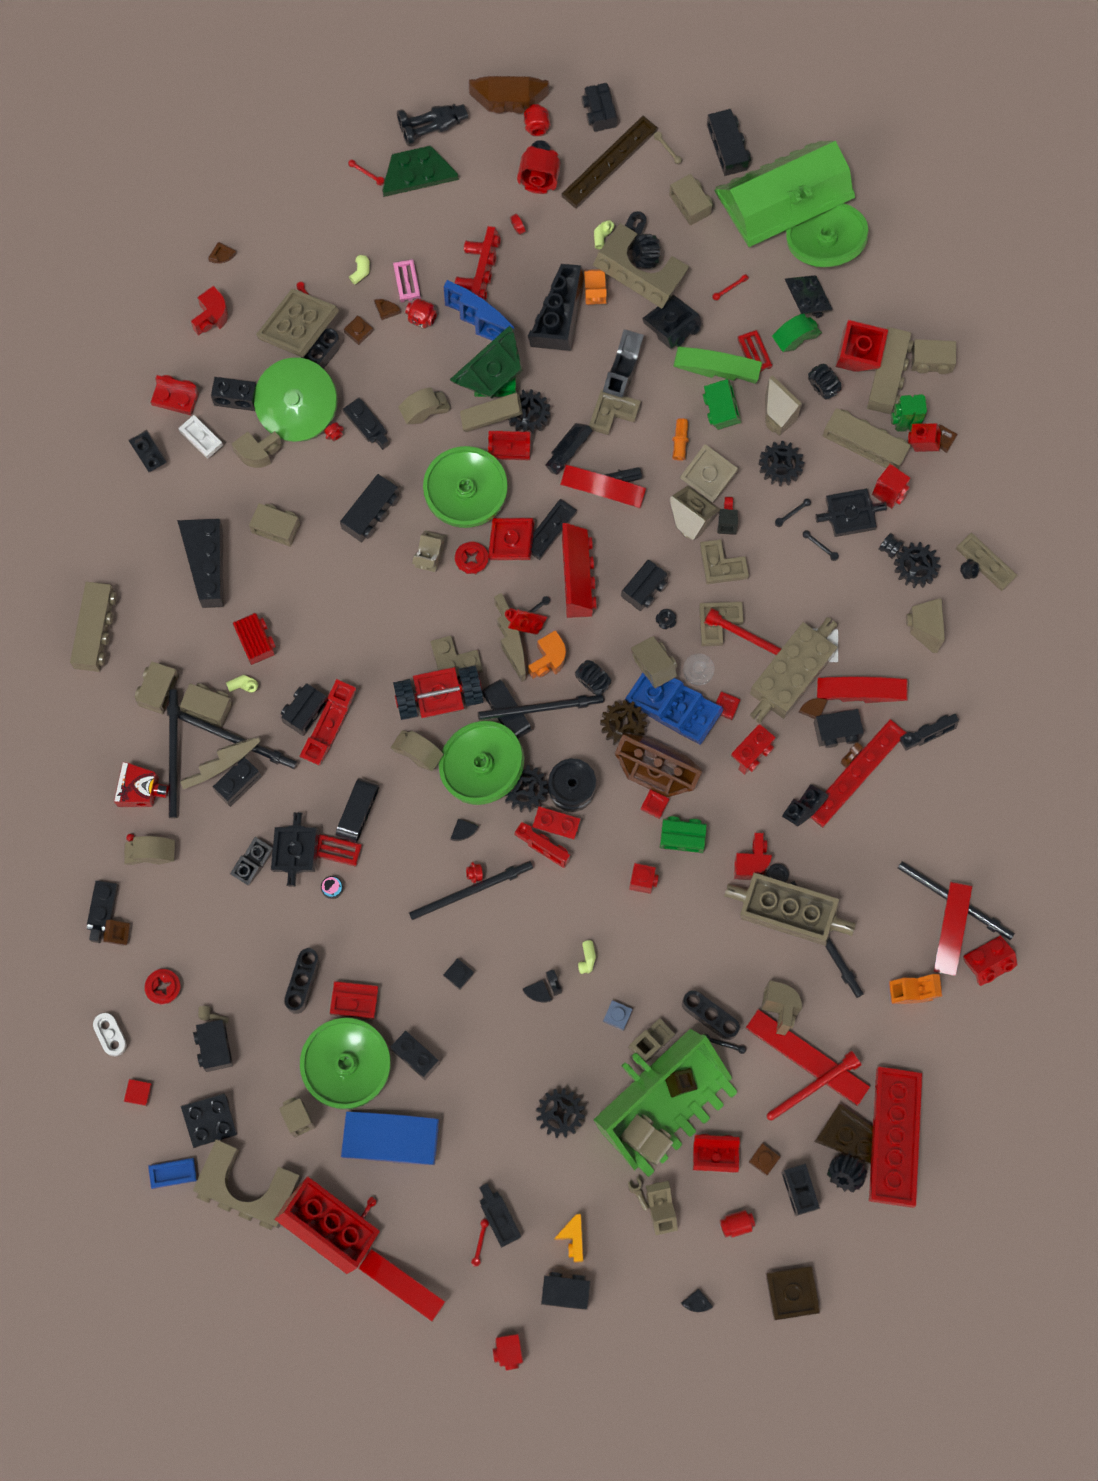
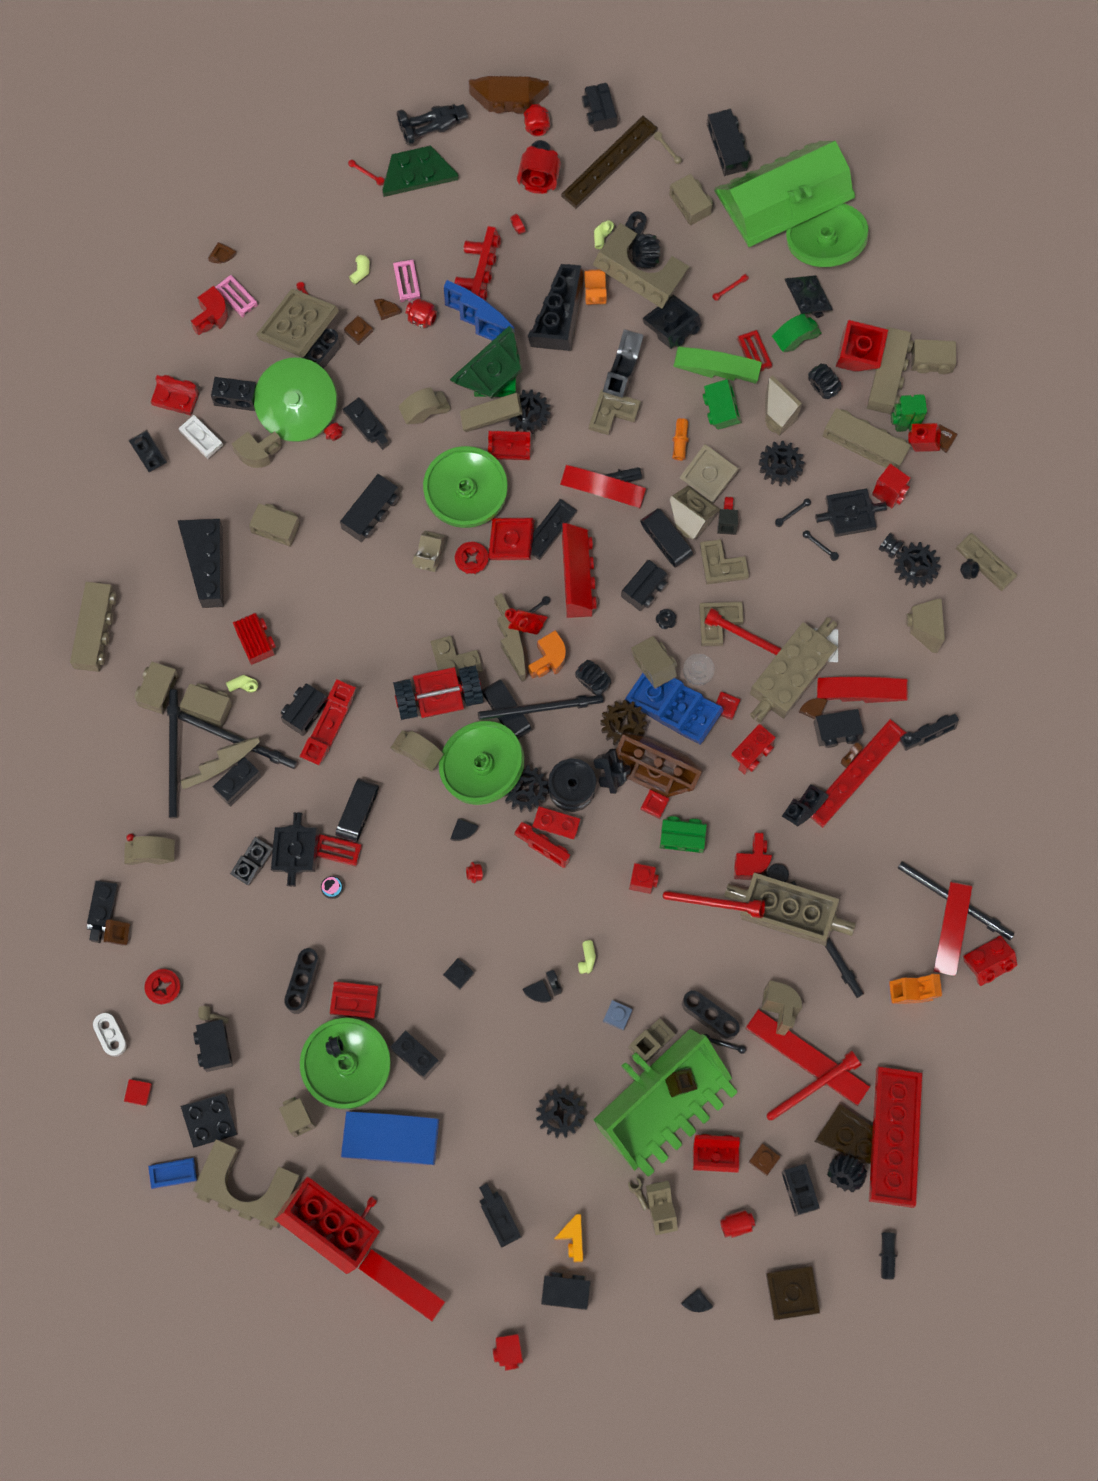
(138, 787): torso -> none
(246, 307): none -> bright pink tile
(335, 1046): none -> black plate
(476, 1261): red hinge -> none
(510, 873): black bar -> none
(567, 446): black hinge -> none
(614, 770): none -> black hips
(646, 1139): dark tan brick -> none
(666, 537): none -> black beam
(755, 908): none -> red piece
(888, 1256): none -> black axle

